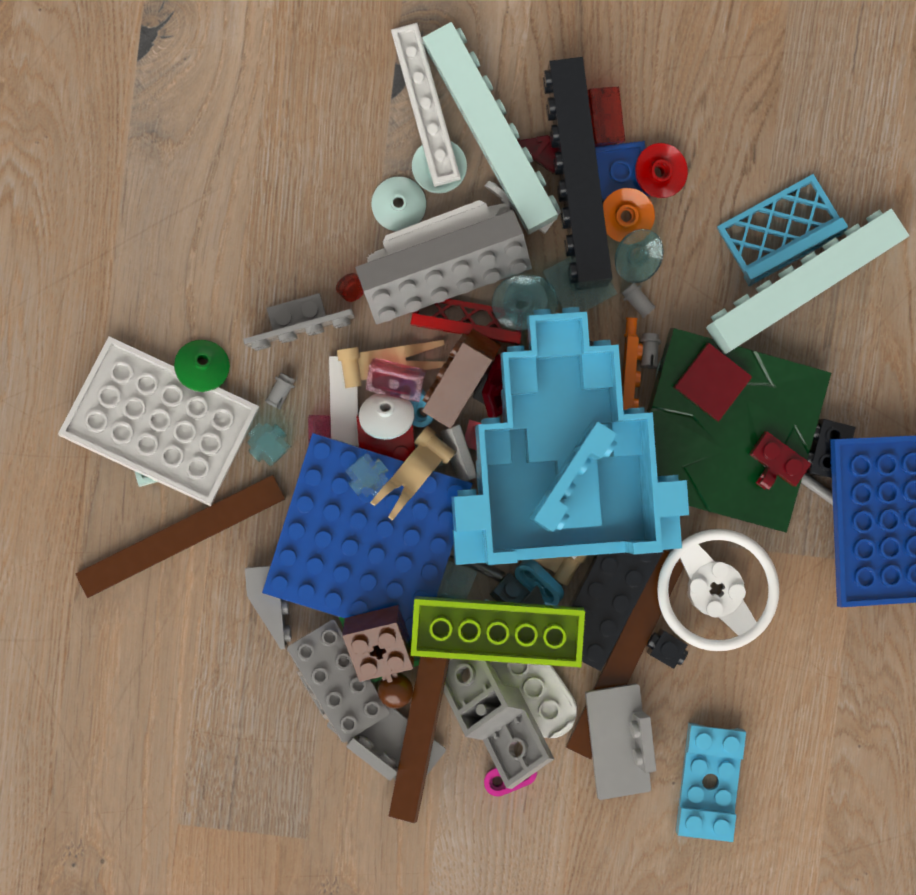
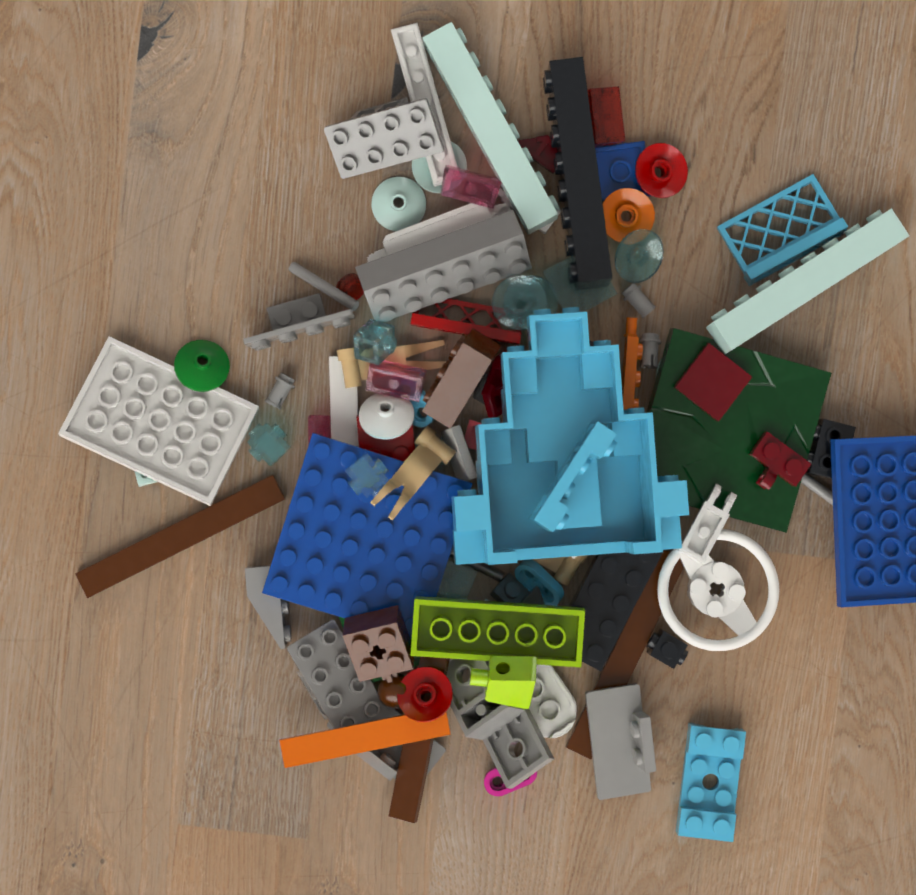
(323, 286): none -> light grey bar
(359, 739): none -> orange tile
(374, 341): none -> clear light blue brick
(384, 137): none -> light grey bracket
(424, 681): none -> red dish
(470, 186): none -> clear pink slope
(507, 680): none -> lime torso
(706, 526): none -> white hinge

